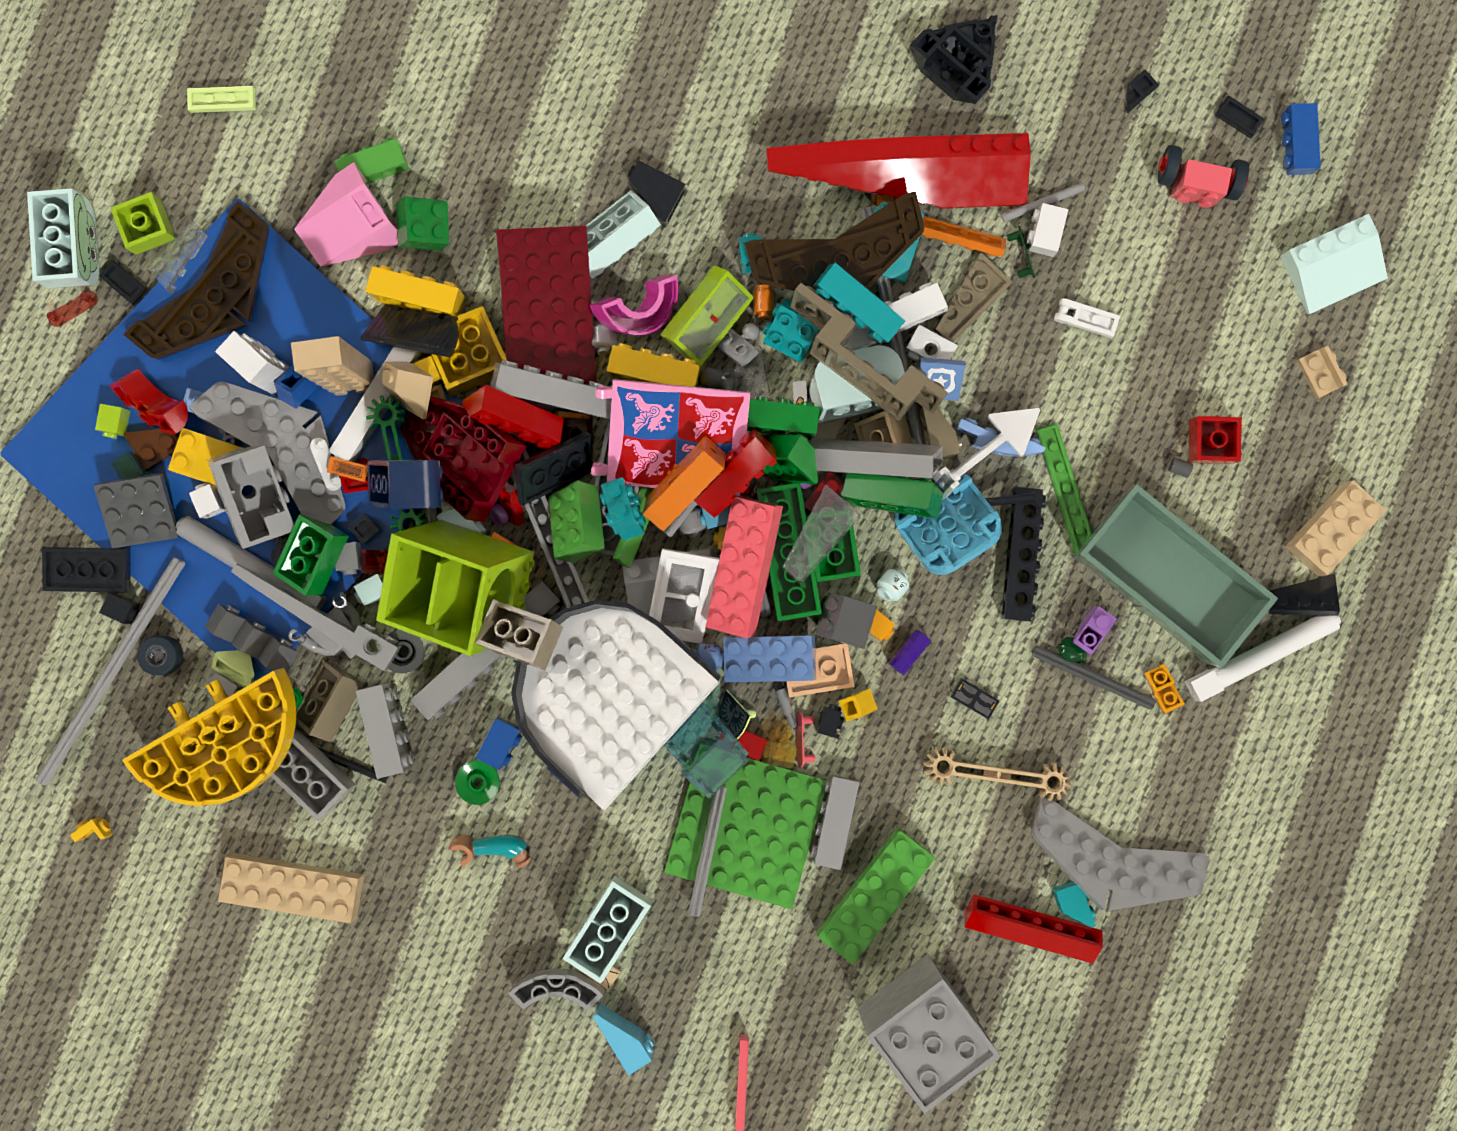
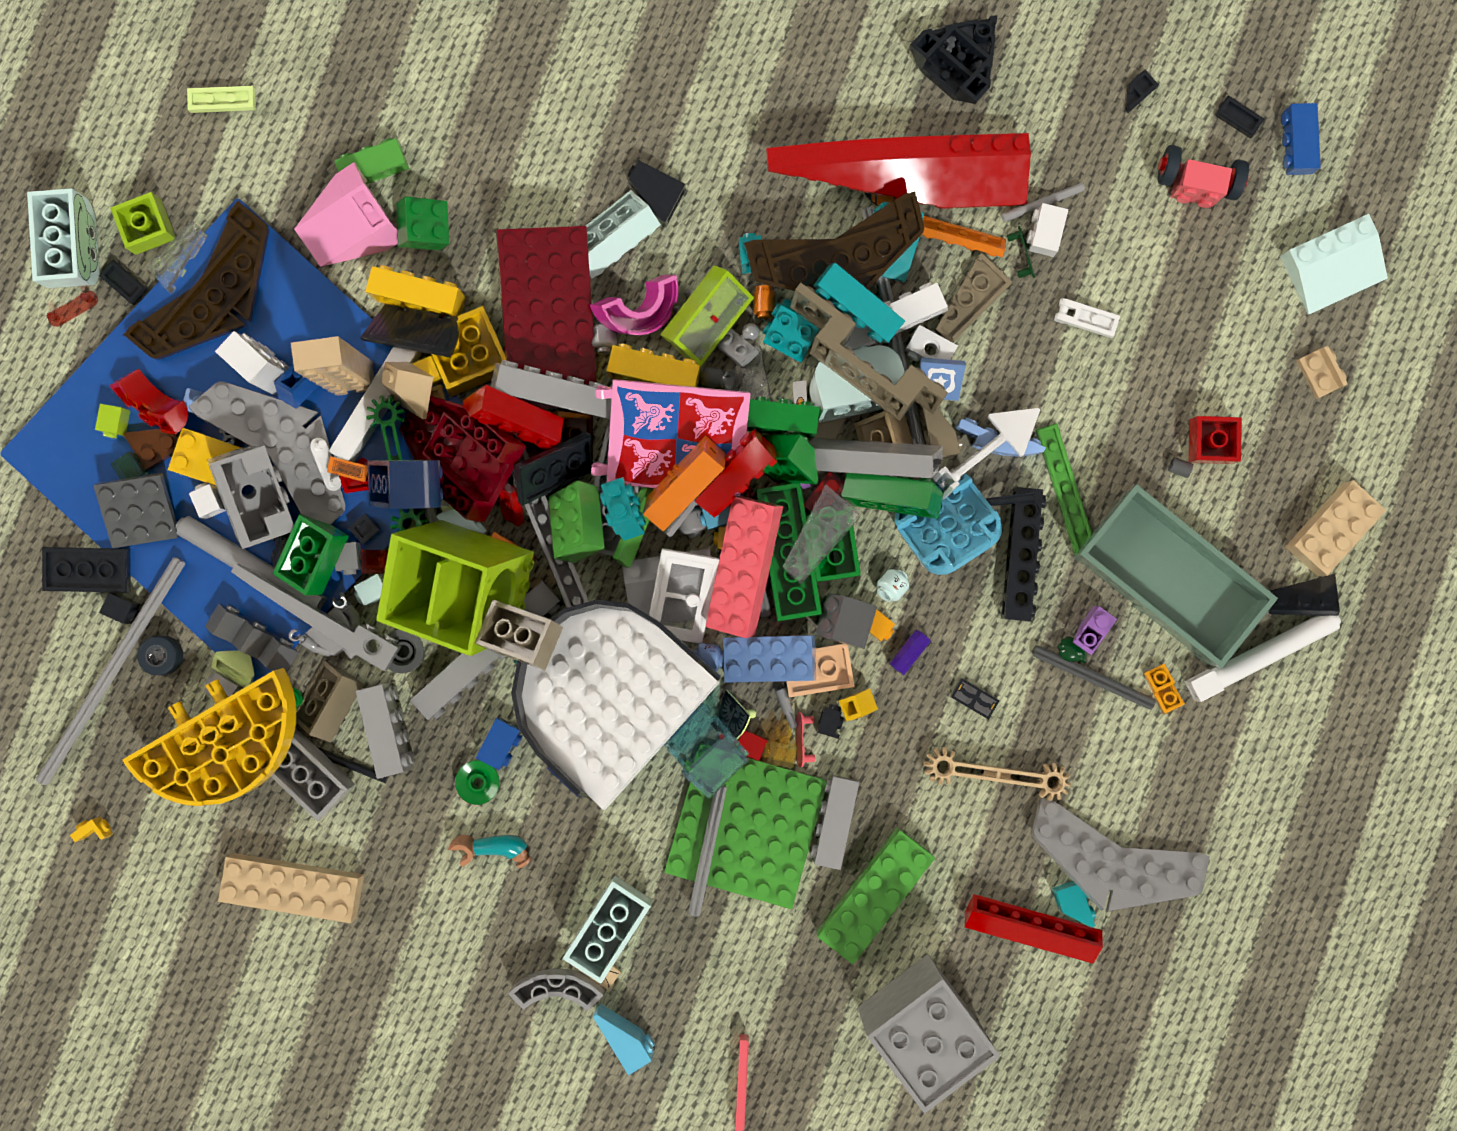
(498, 515): medium lavender tile -> none

